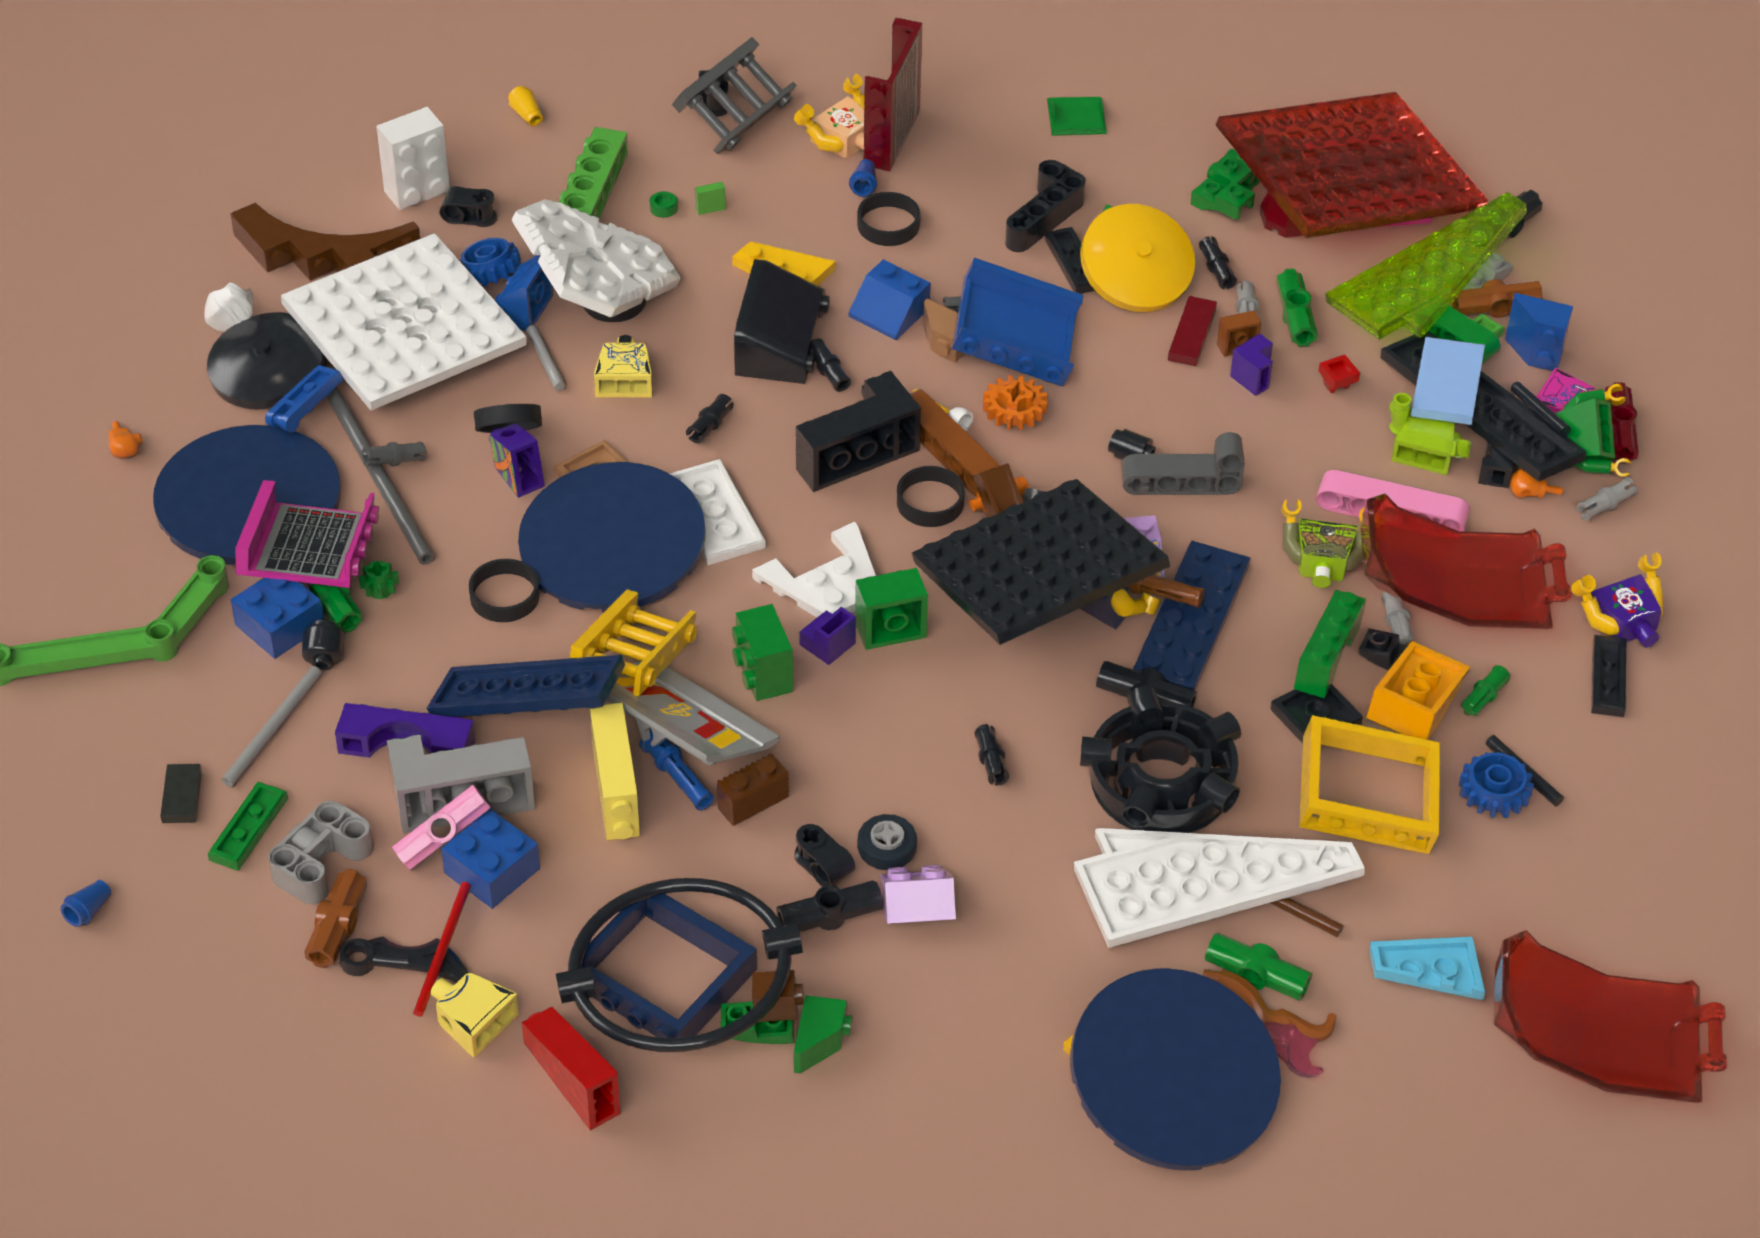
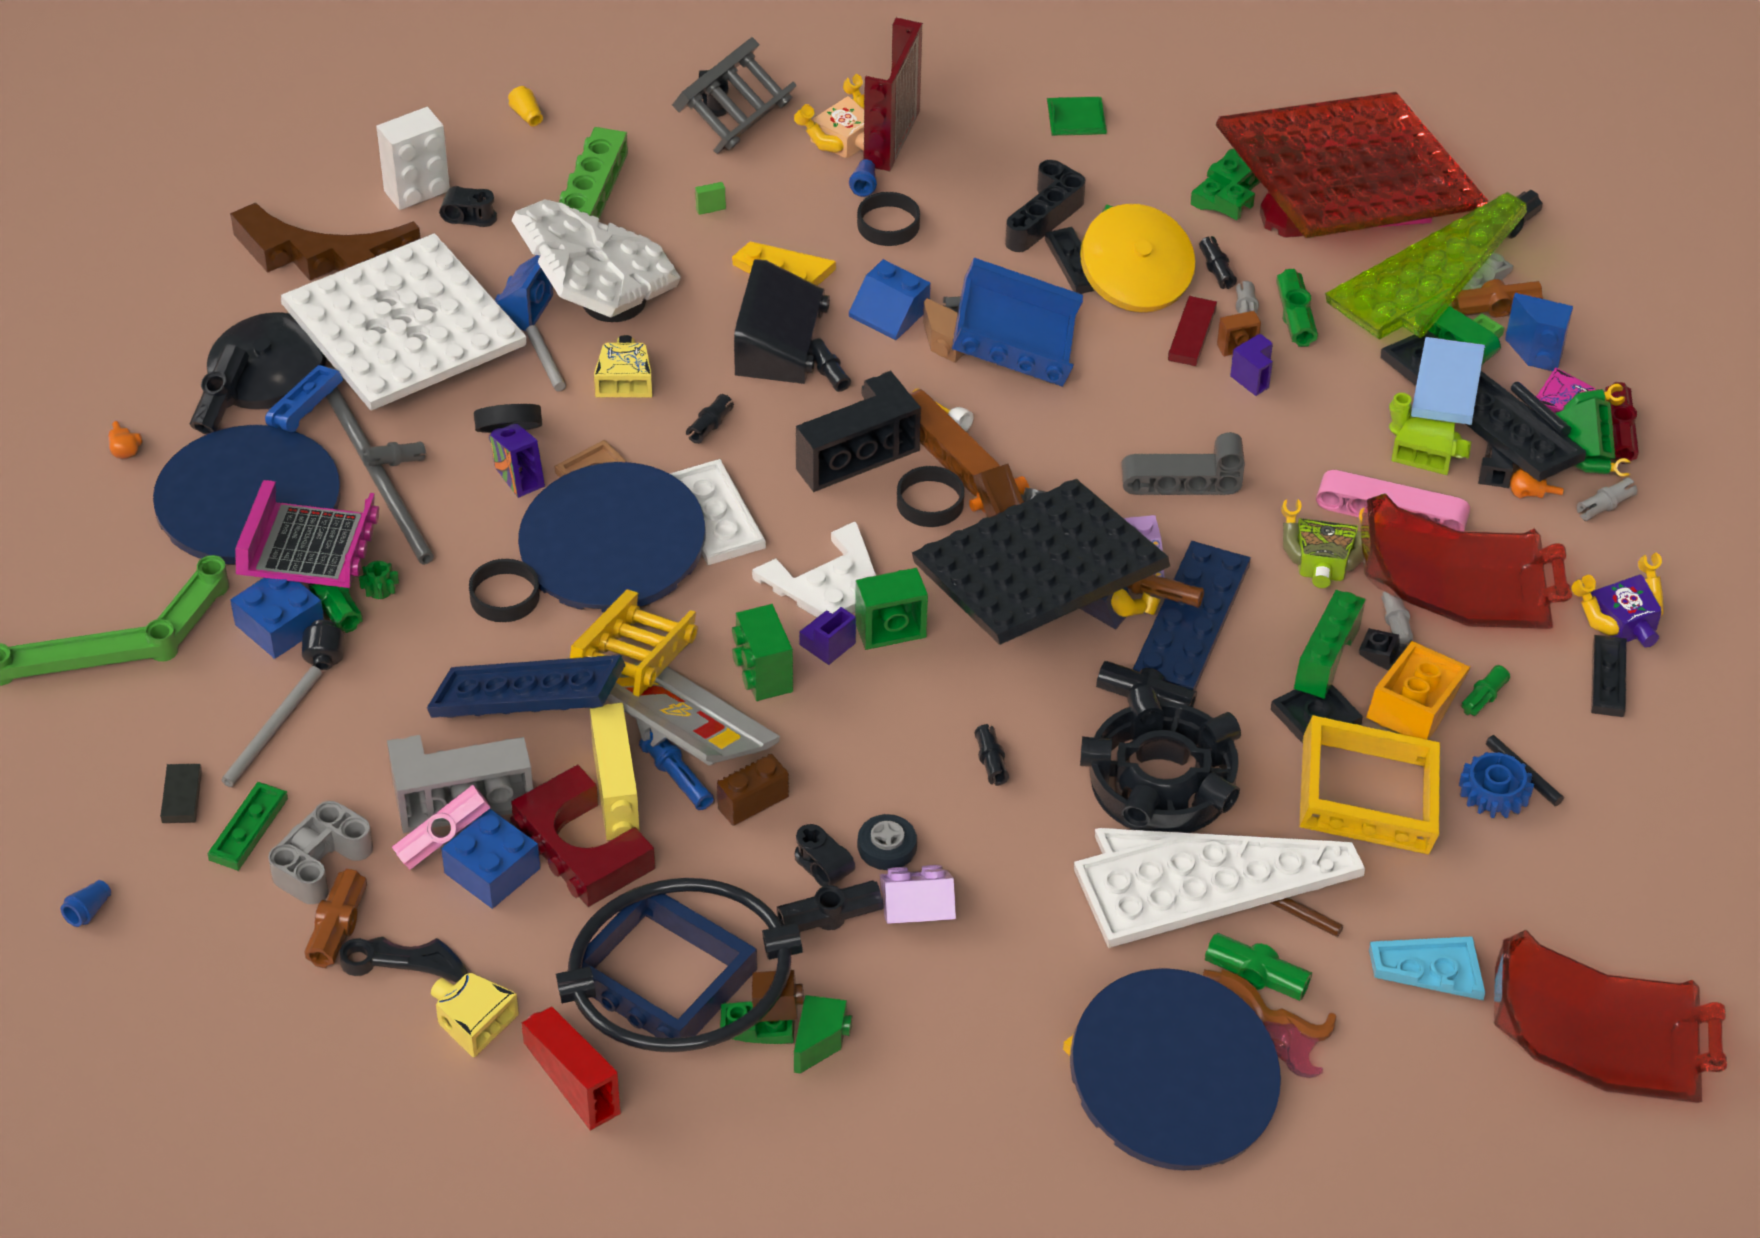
(219, 389): none -> black piece
(228, 307): white hair -> none
(367, 728): dark purple arch -> none
(442, 949): red axle -> none
(491, 260): blue gear -> none
(587, 871): none -> dark red arch
(663, 204): green tile -> none
(1015, 402): orange gear -> none
(1128, 442): black brick -> none
(1338, 373): red tile -> none

